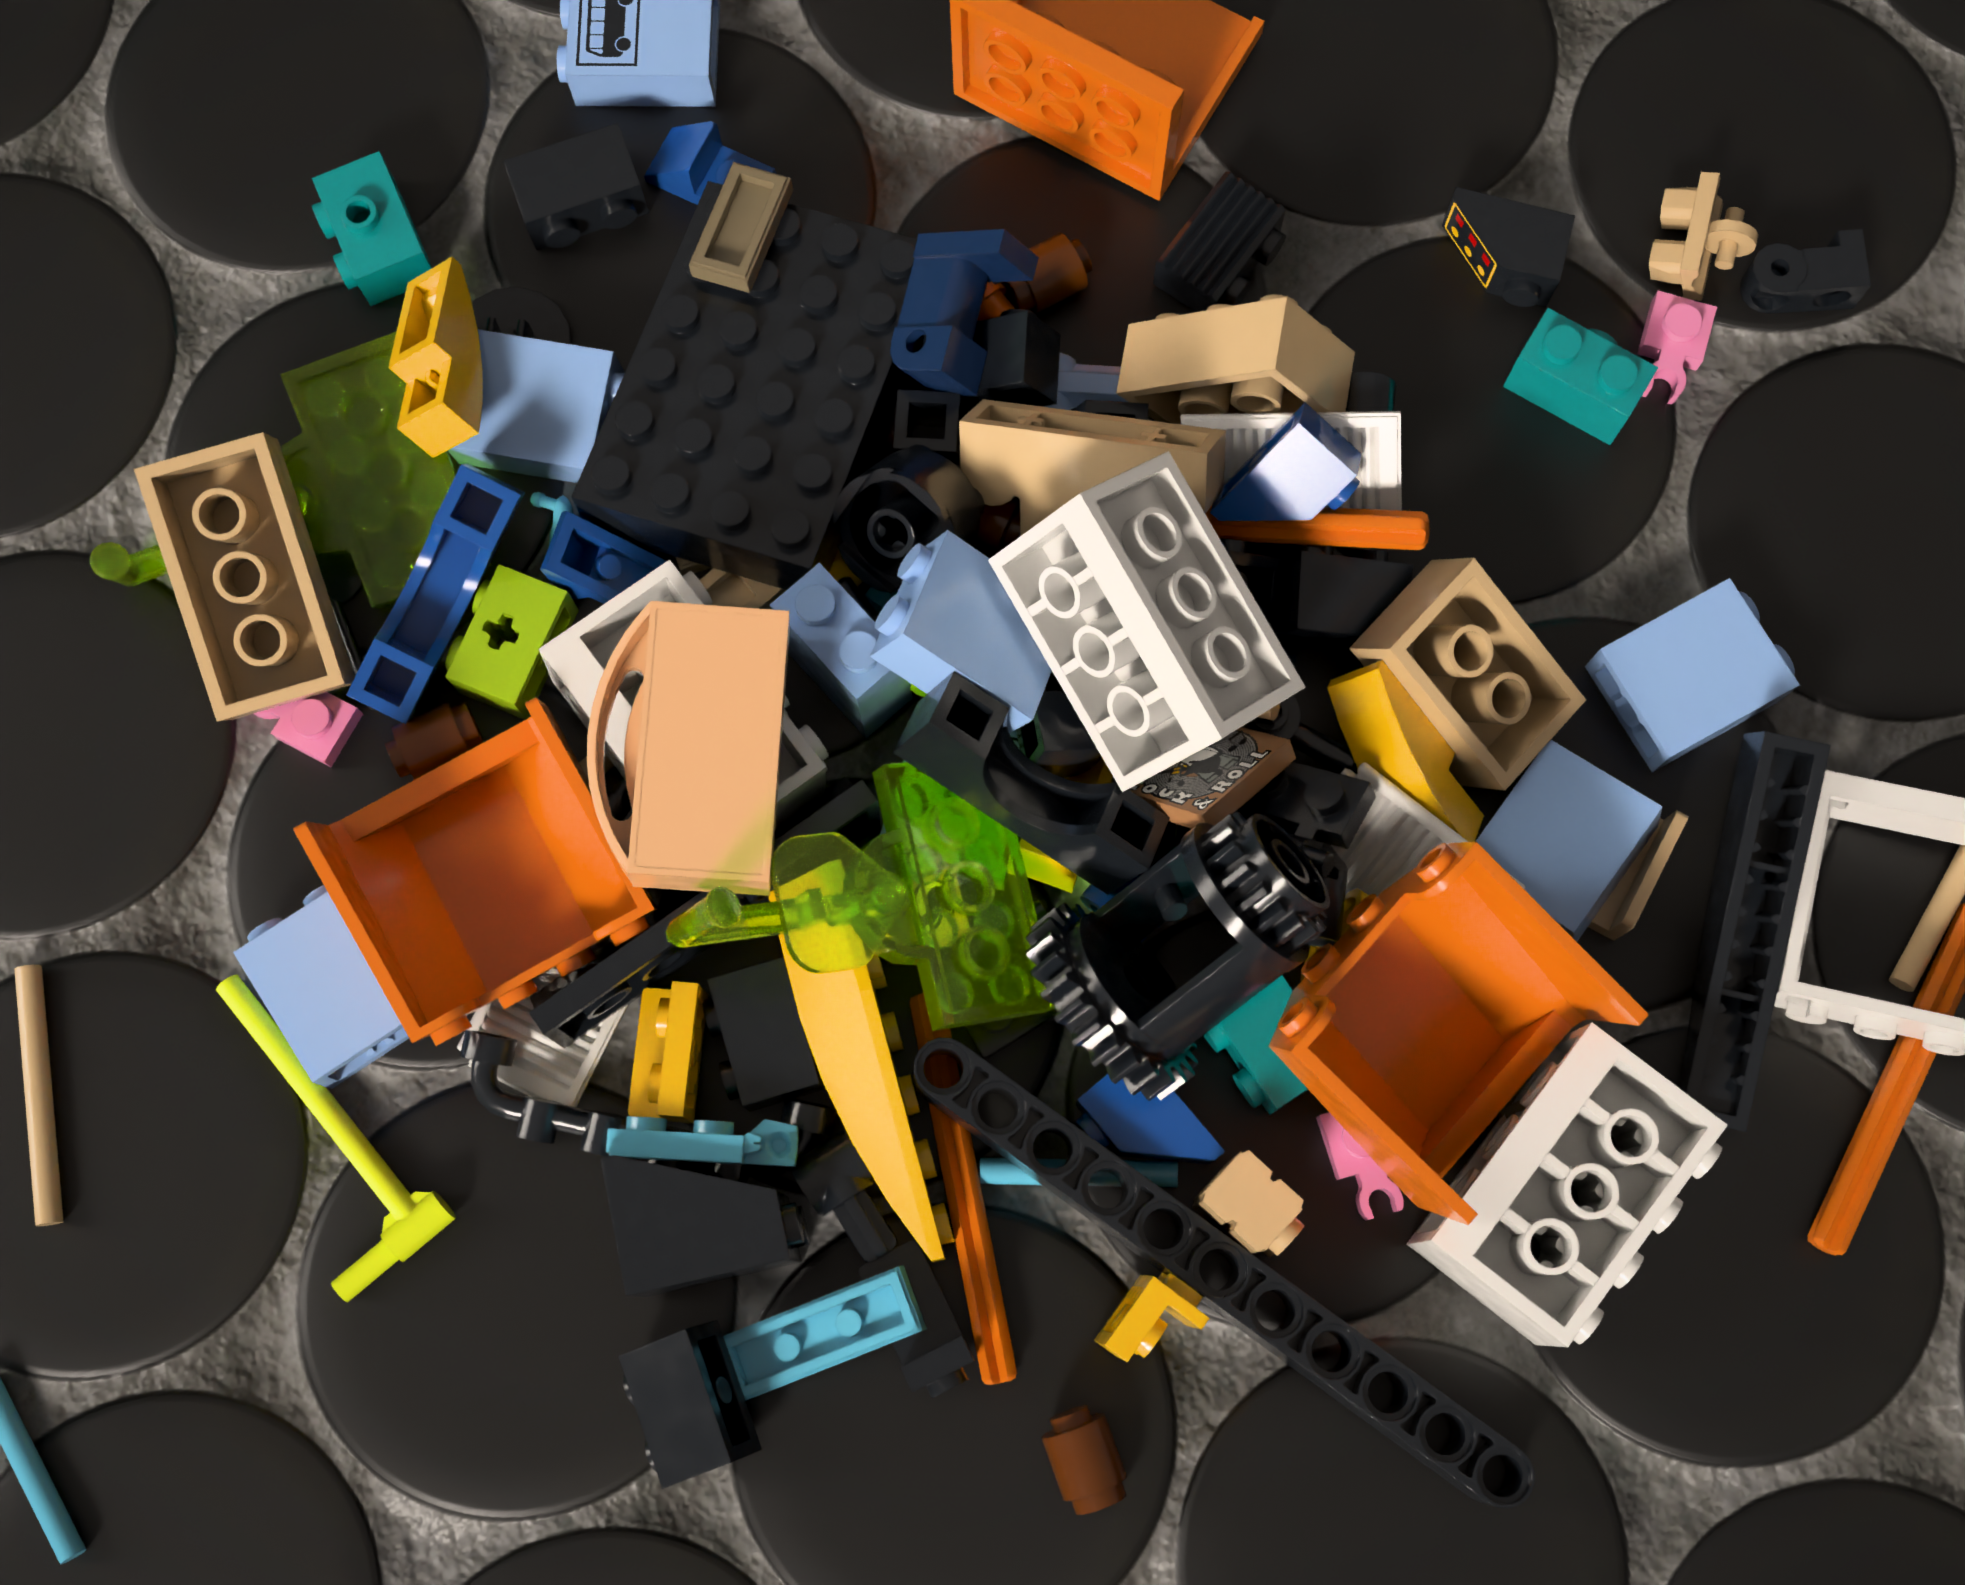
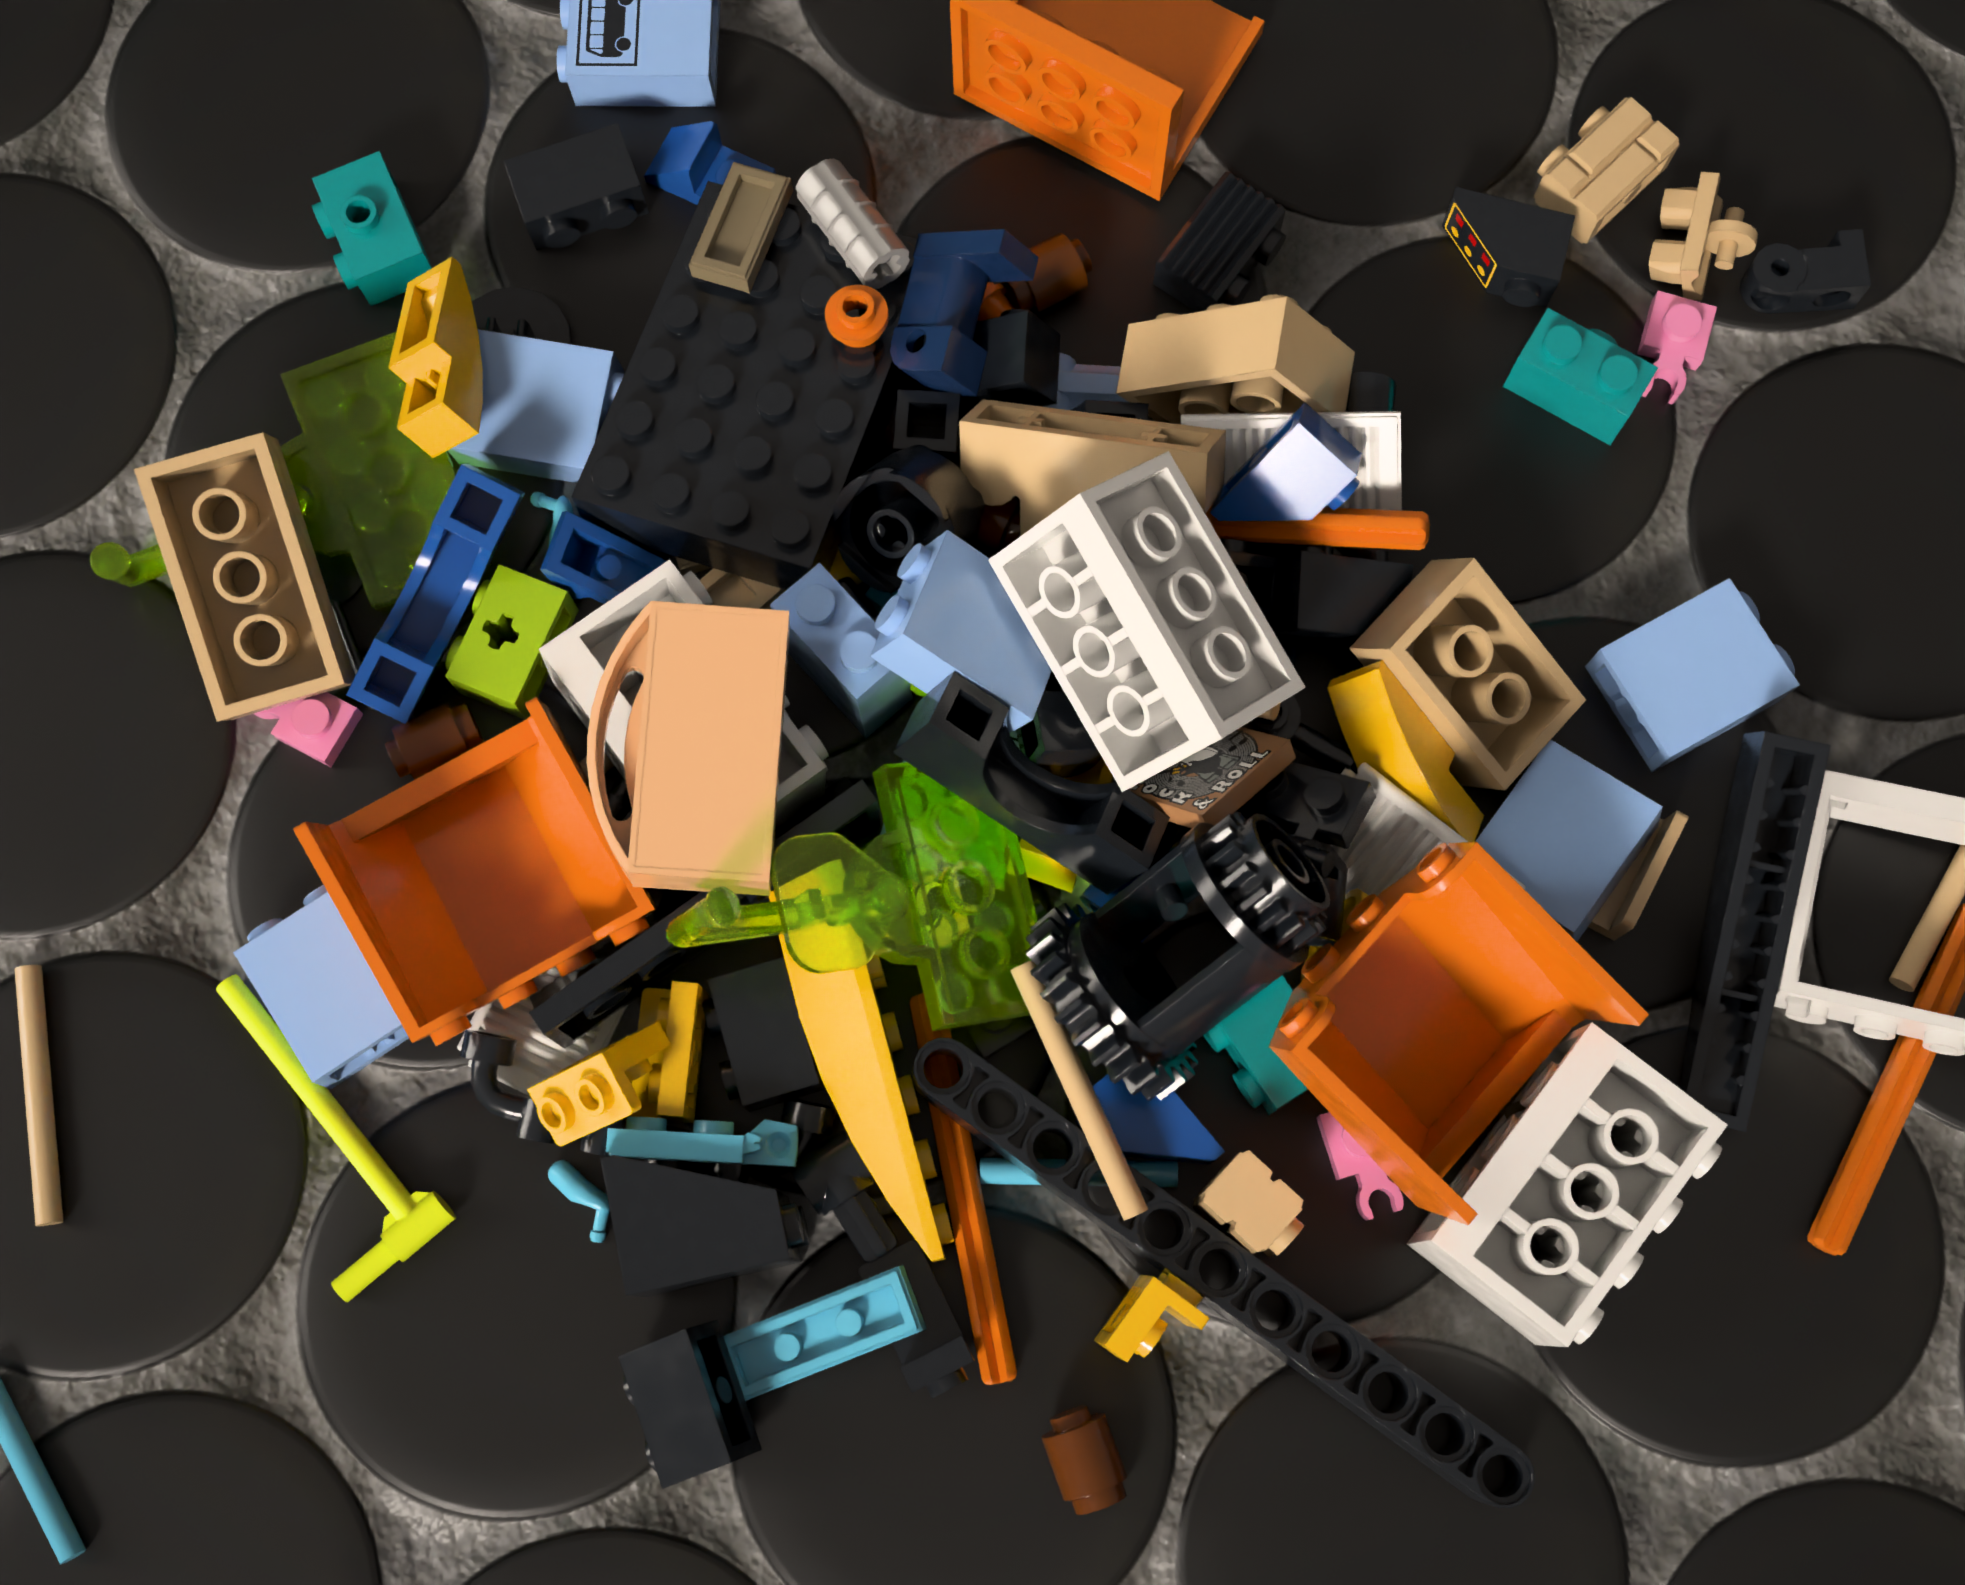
(581, 1191): none -> medium azure piece
(597, 1086): none -> yellow bracket
(852, 223): none -> light grey axle
(860, 330): none -> orange plate
(1081, 1095): none -> tan bar
(1606, 168): none -> tan brick

